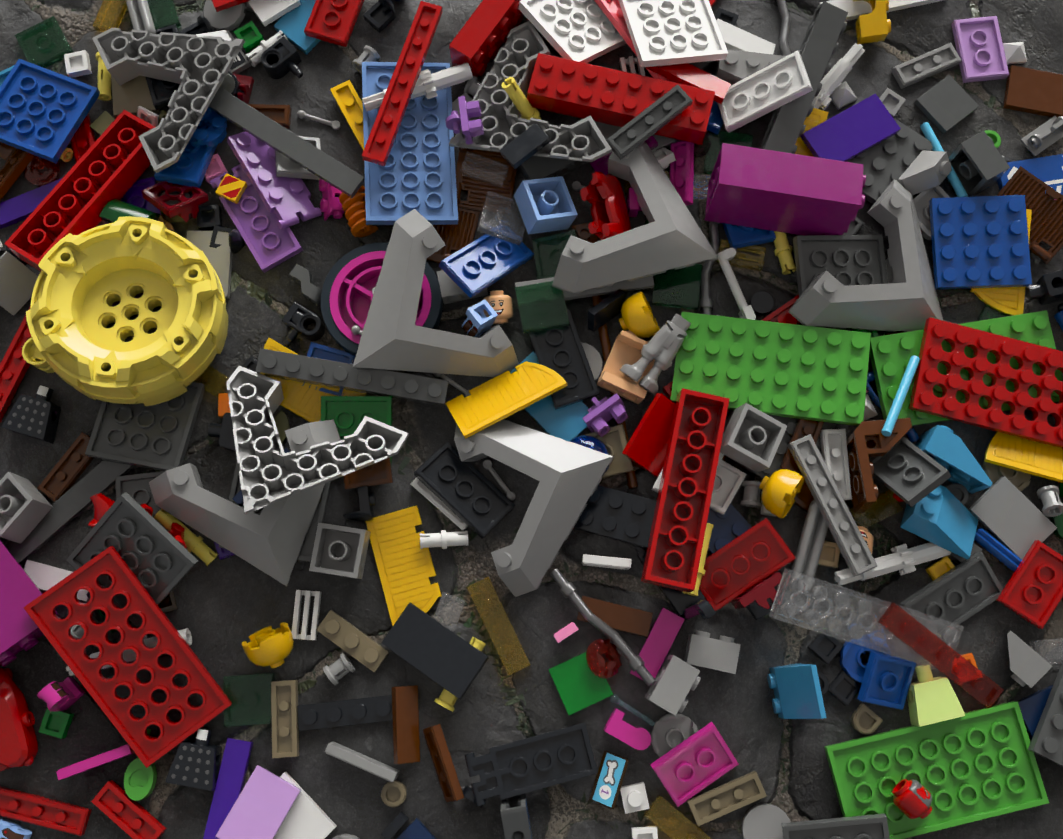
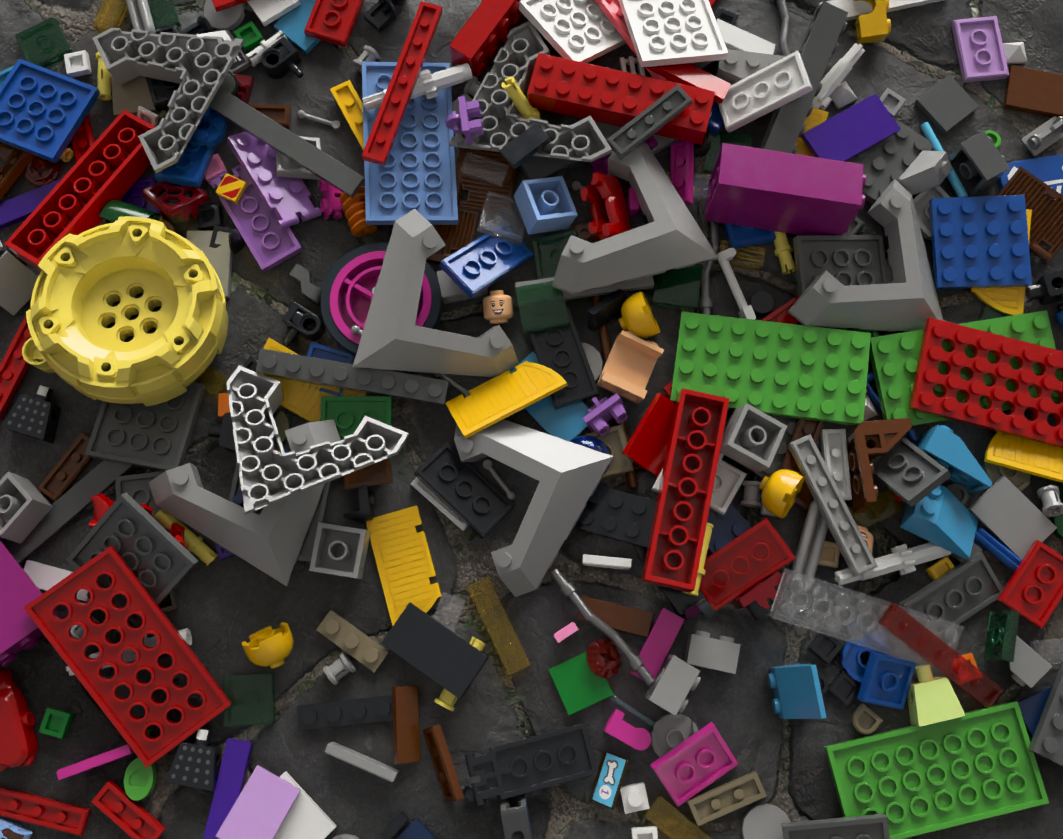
(61, 695): dark pink leg -> none
(102, 122): olive tile -> none
(284, 718): dark tan plate -> none
(297, 610): white tile -> none
(394, 793): dark tan tile -> none
(443, 539): white pin -> none
(476, 320): light blue leg -> none
(660, 348): light grey piece -> none
(664, 157): white plate -> none
(900, 396): medium azure bar -> none
(912, 799): red head -> none
(926, 65): light grey tile -> none
(1001, 636): none -> clear green tile

